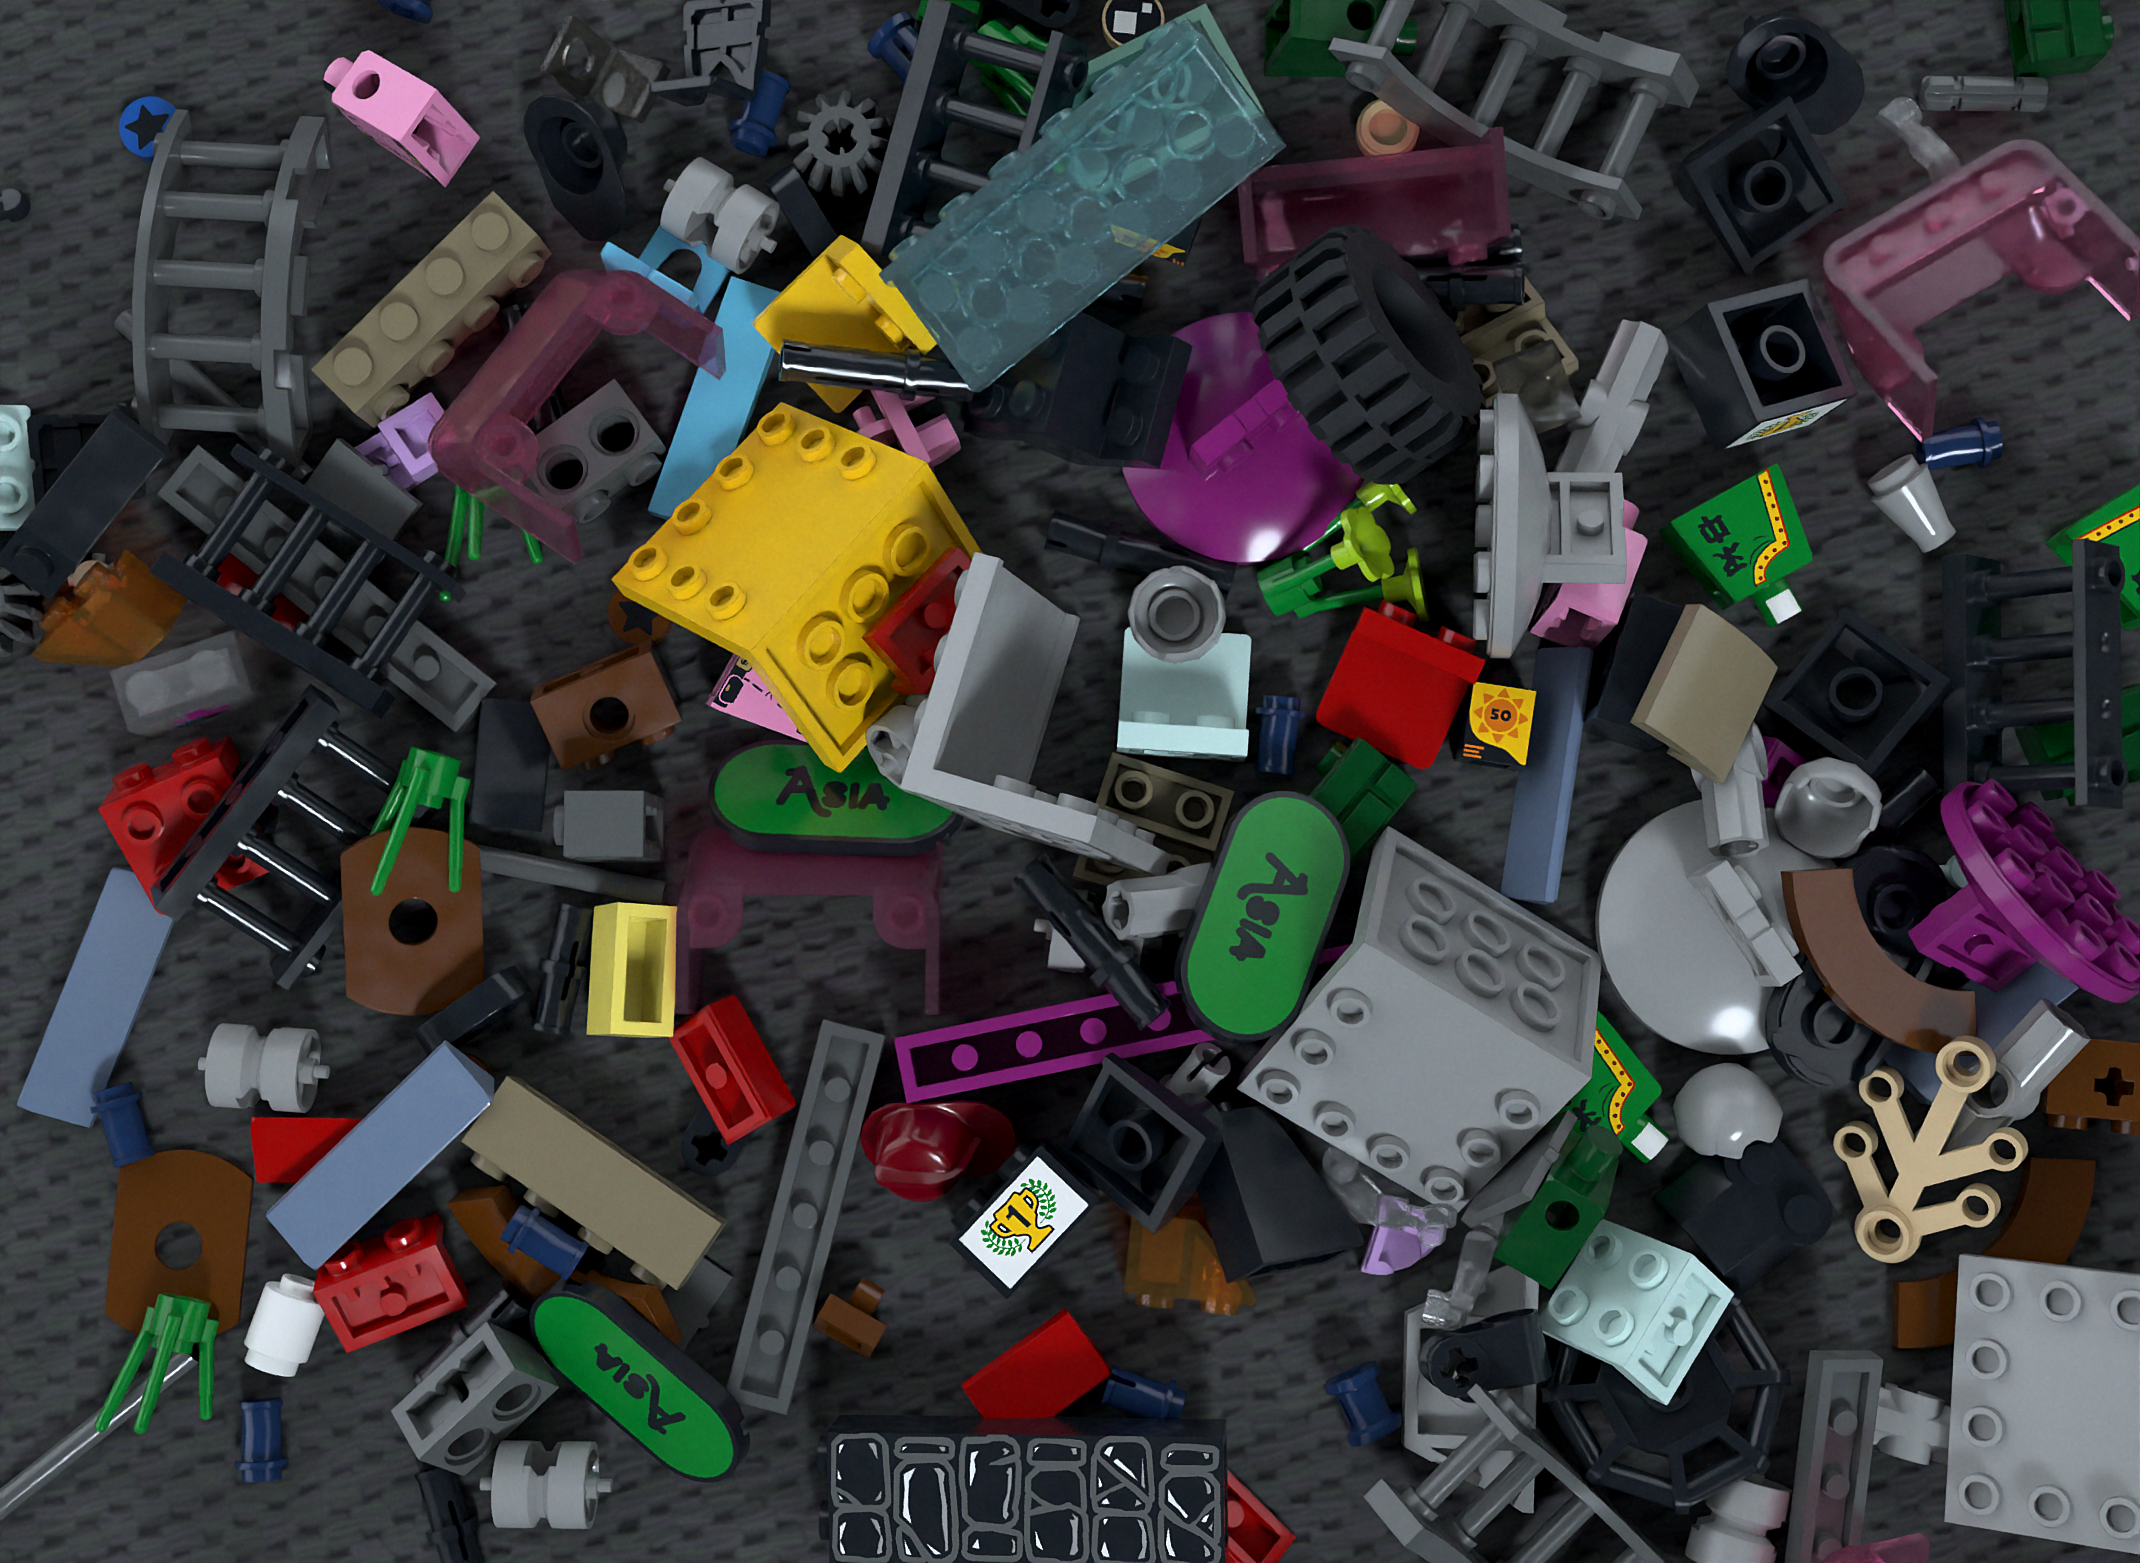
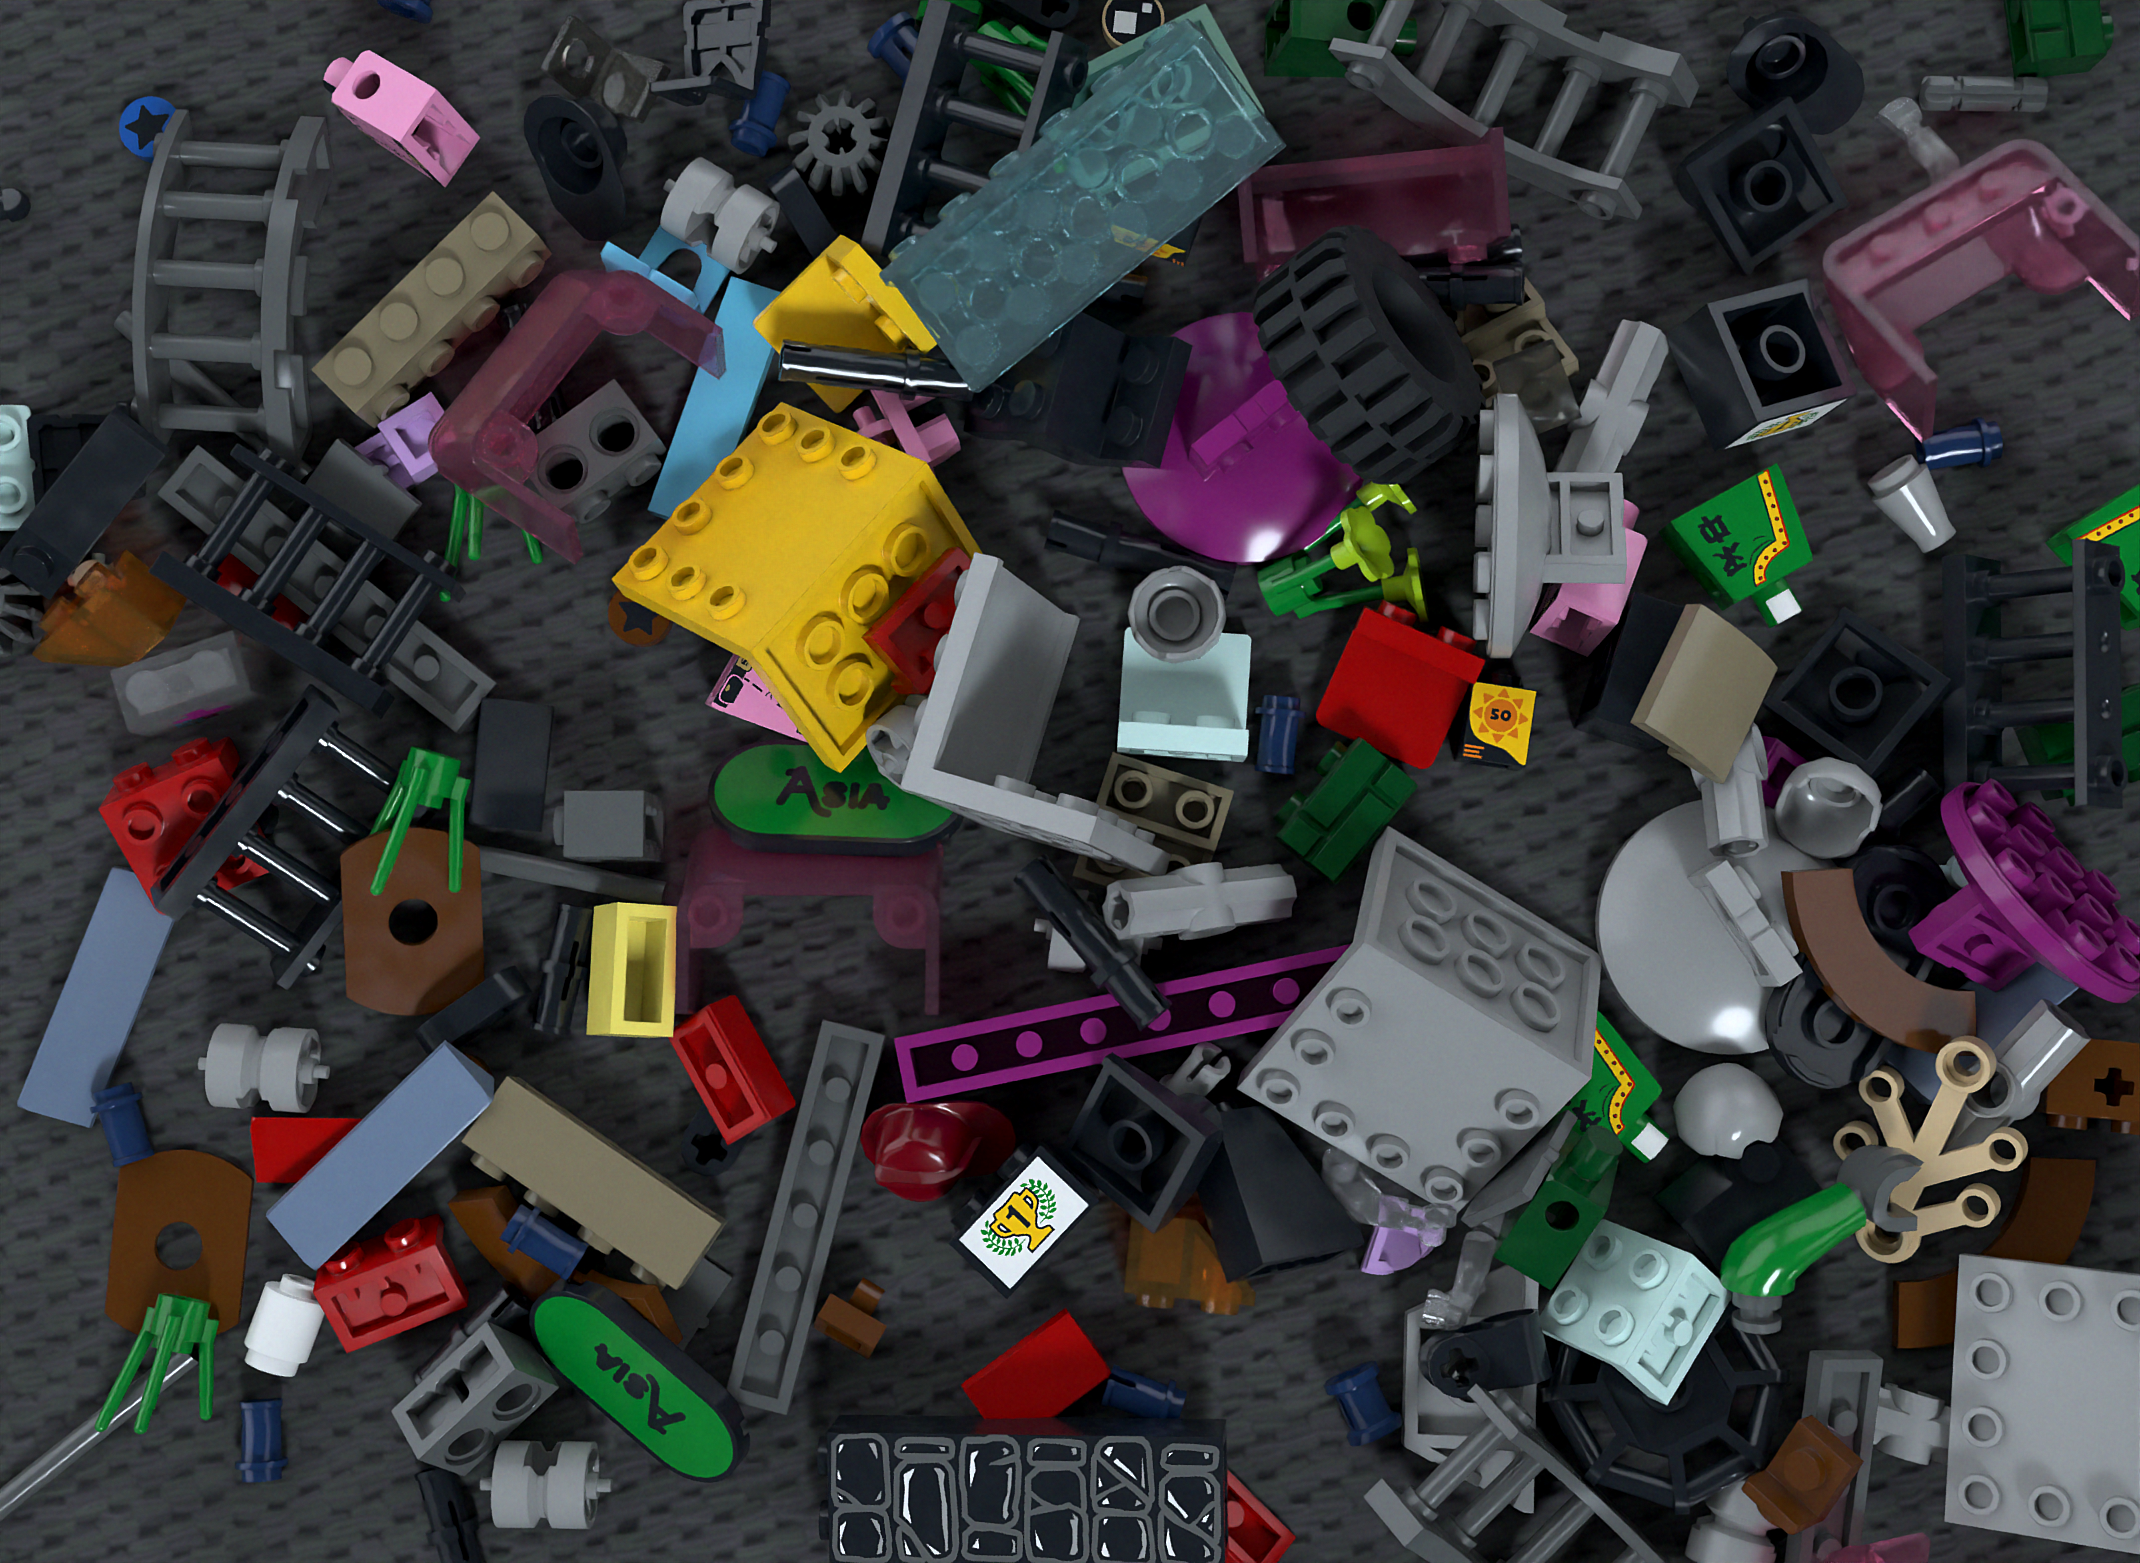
(629, 675): reddish brown brick -> none
(1262, 917): green tile -> none
(1384, 130): tan tile -> none
(1548, 779): sand blue slope -> none
(1778, 1249): none -> piece
(1803, 1477): none -> reddish brown bracket

